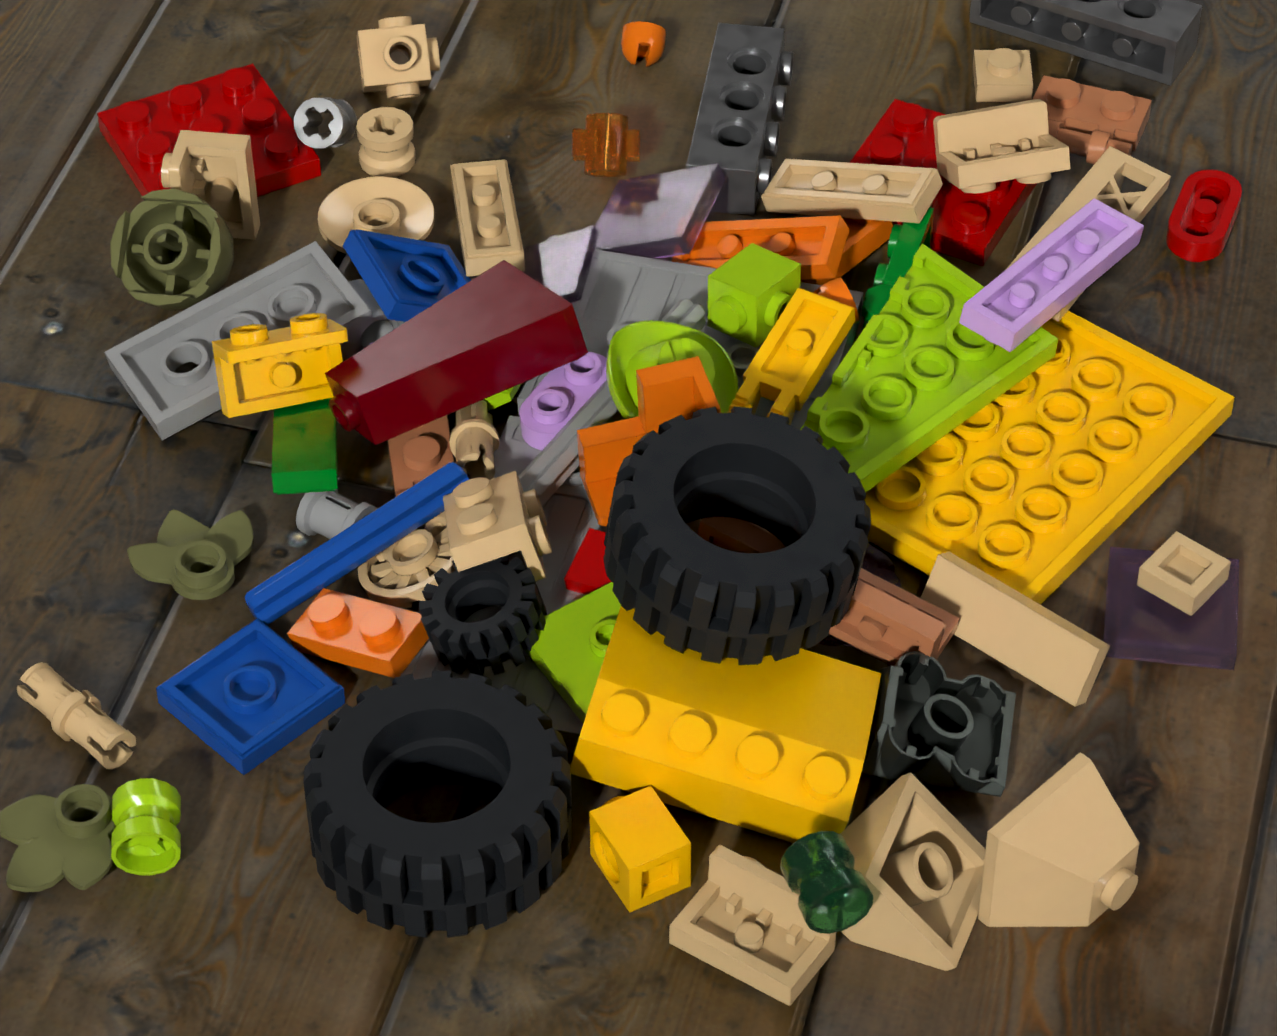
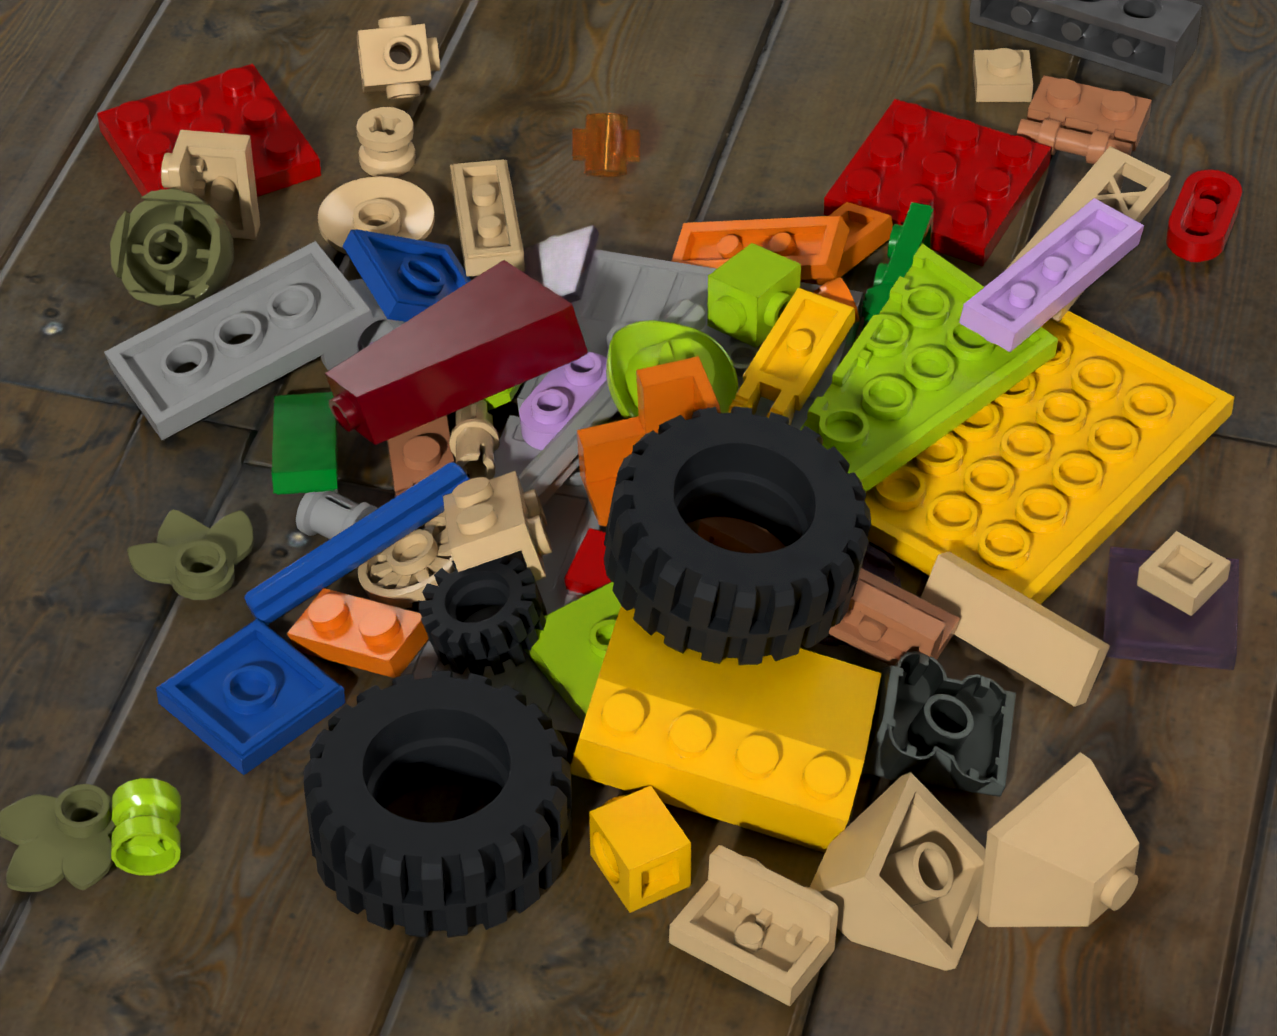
(76, 715): tan pin -> none
(277, 366): yellow bracket -> none
(309, 118): light grey bush -> none
(643, 41): orange hinge -> none
(659, 212): clear purple tile -> none
(738, 112): flat silver brick -> none
(827, 884): clear green wheel -> none
(852, 190): tan tile -> none
(998, 146): tan bracket -> none

